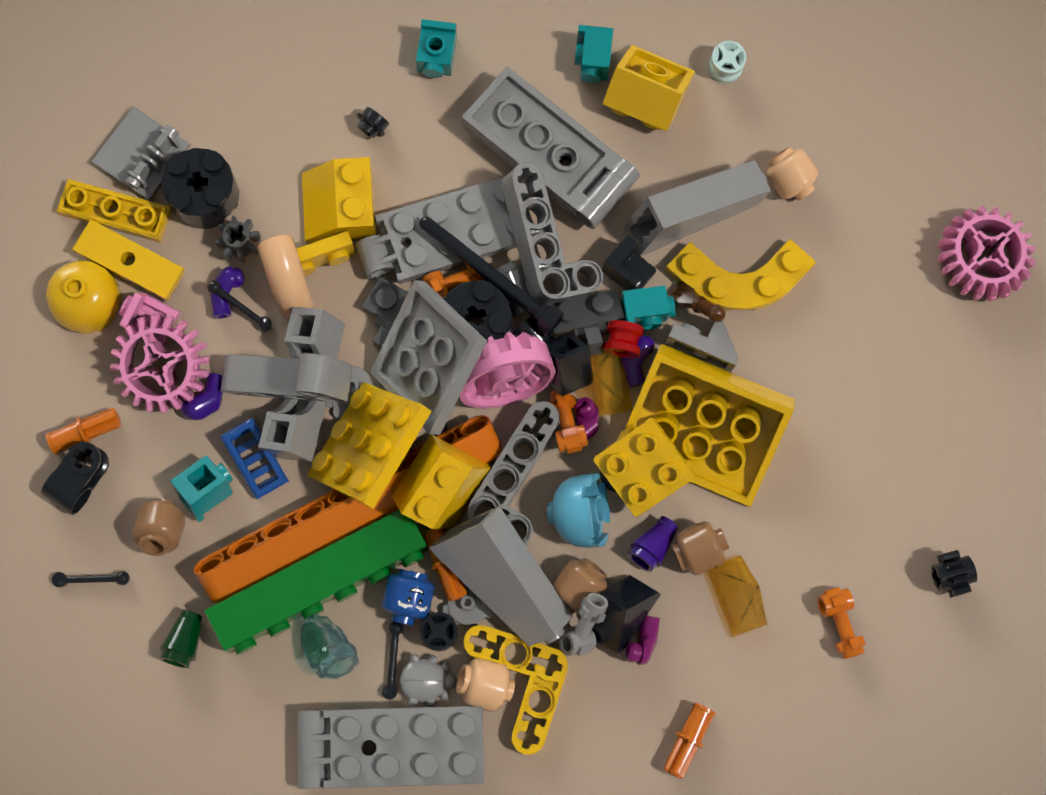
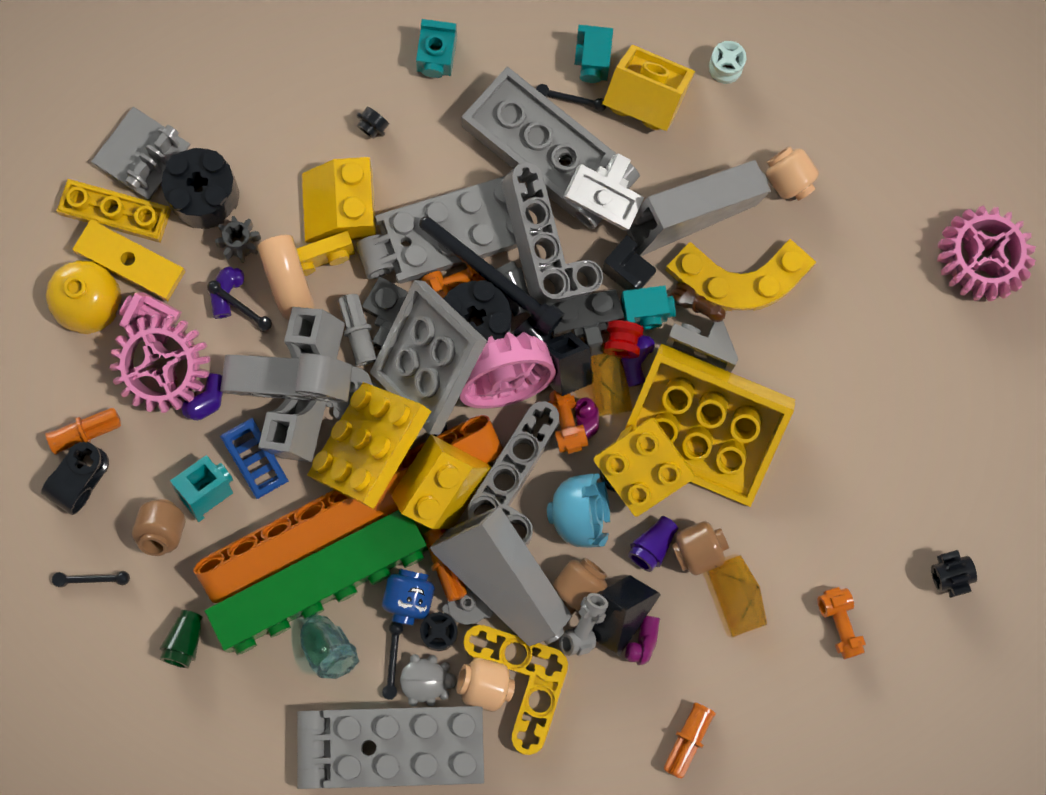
(357, 330): none -> light grey axle
(596, 104): none -> black hinge
(605, 192): none -> white hinge

